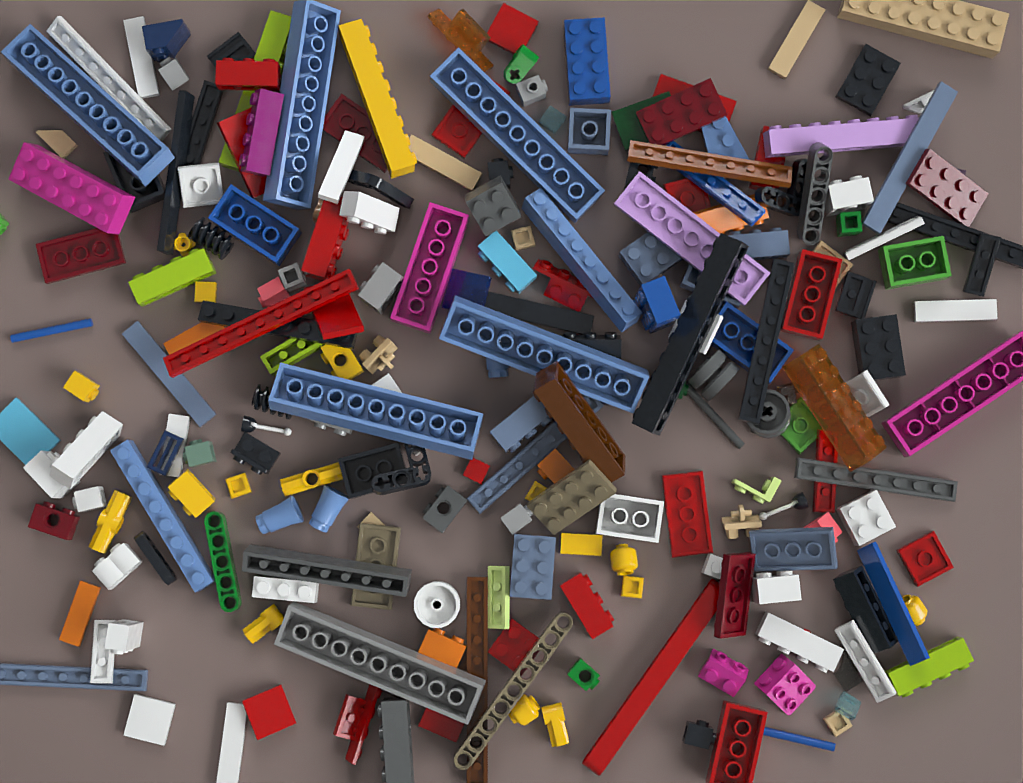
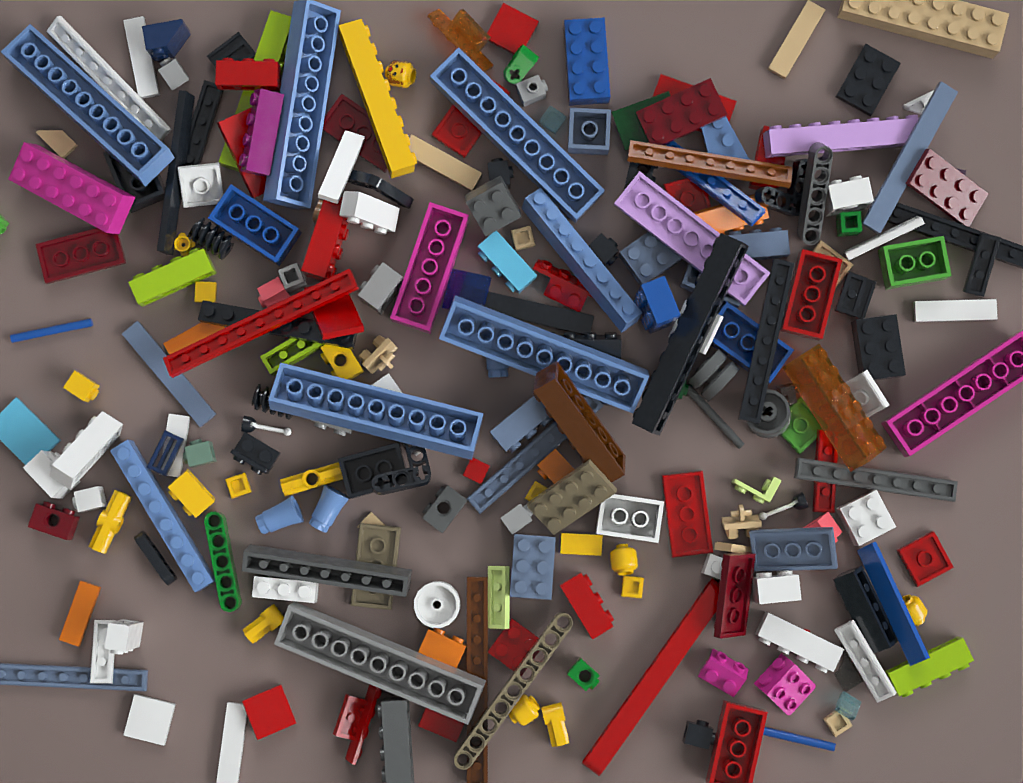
(117, 565): white brick -> none
(400, 74): none -> yellow head
(605, 249): none -> black brick
(732, 547): none -> tan tile

